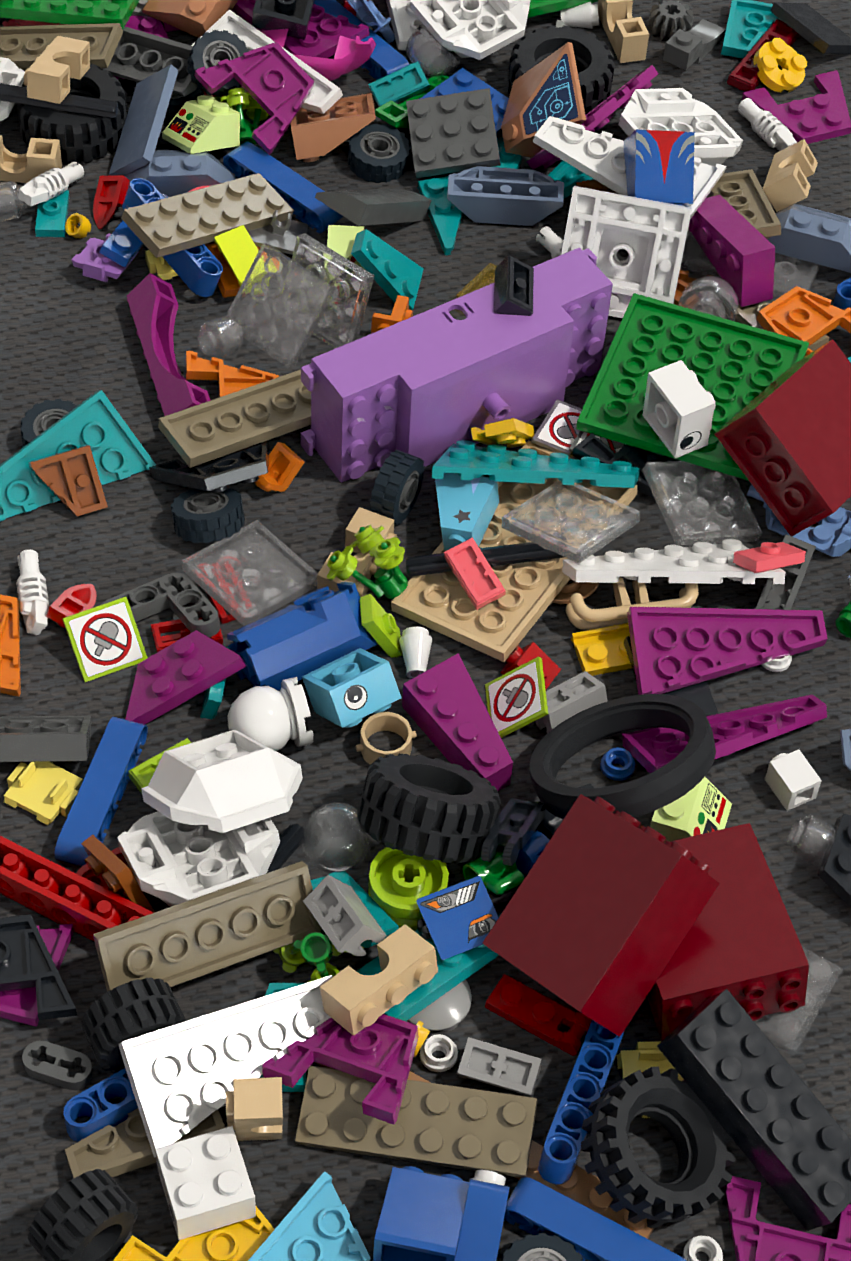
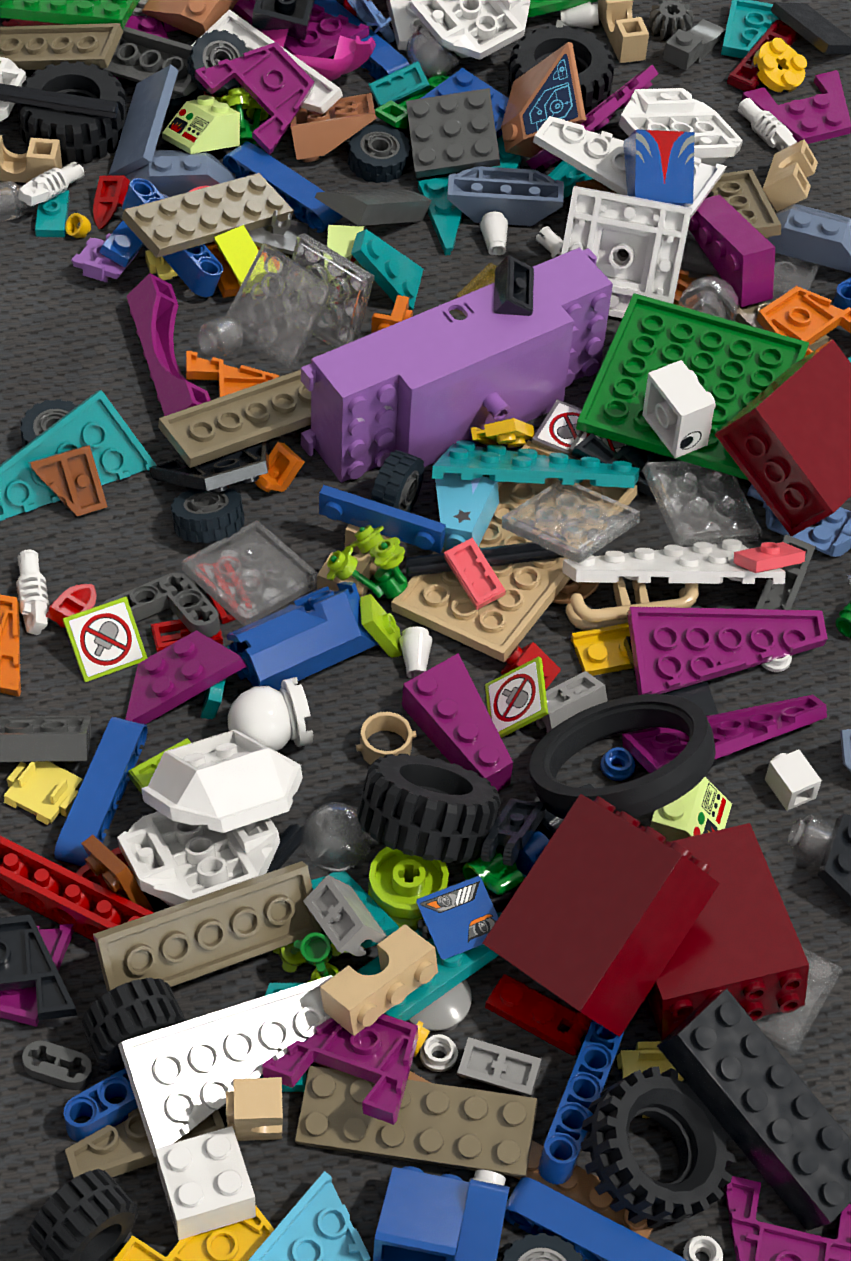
(51, 72): tan arch -> none
(352, 688): medium azure brick -> none
(397, 523): none -> blue plate
(494, 230): none -> white cone

